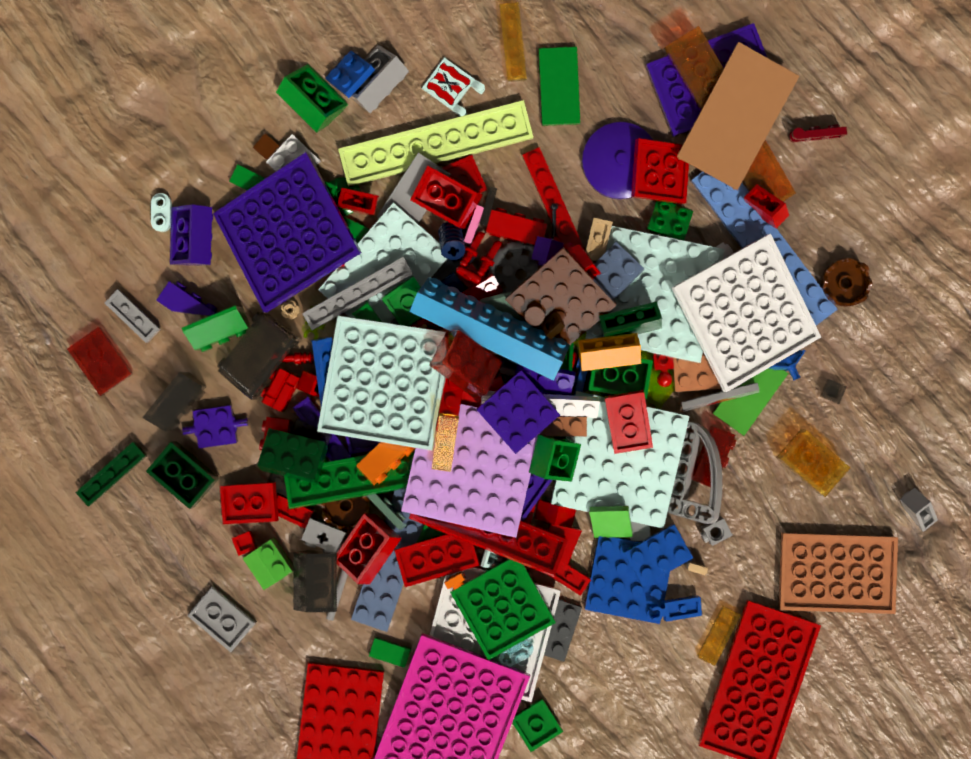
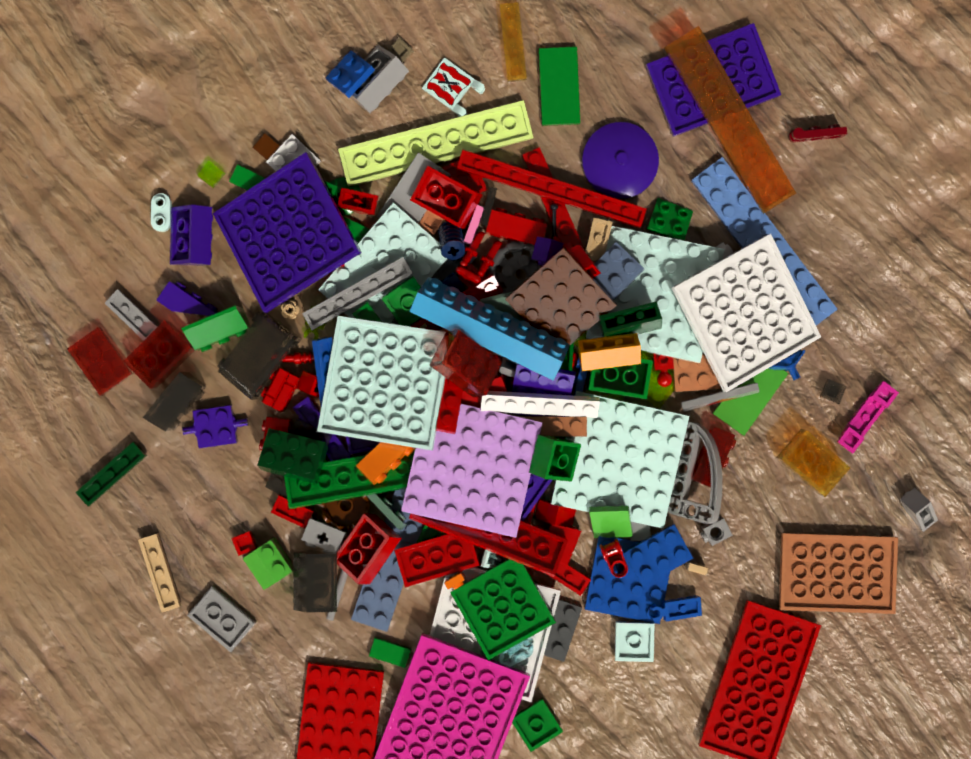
(159, 355): none -> clear red brick
(159, 572): none -> tan plate
(182, 474): dark green brick -> none
(211, 174): none -> clear neon green plate
(249, 503): red plate -> none
(311, 97): green slope -> none
(401, 50): none -> dark tan tile
(431, 222): none -> nougat plate
(445, 442): clear yellow tile -> none
(518, 411): dark purple plate -> none
(534, 315): reddish brown tile -> none
(551, 188): none -> red plate
(553, 325): dark brown plate -> none
(613, 557): none -> red piece
(628, 421): plate -> none
(634, 641): none -> light aqua plate
(658, 172): red plate -> none
(718, 635): clear yellow tile -> none
(737, 116): medium nougat piece -> none
(767, 206): red arch -> none
(859, 282): reddish brown plate -> none
(866, 416): none -> dark pink slope

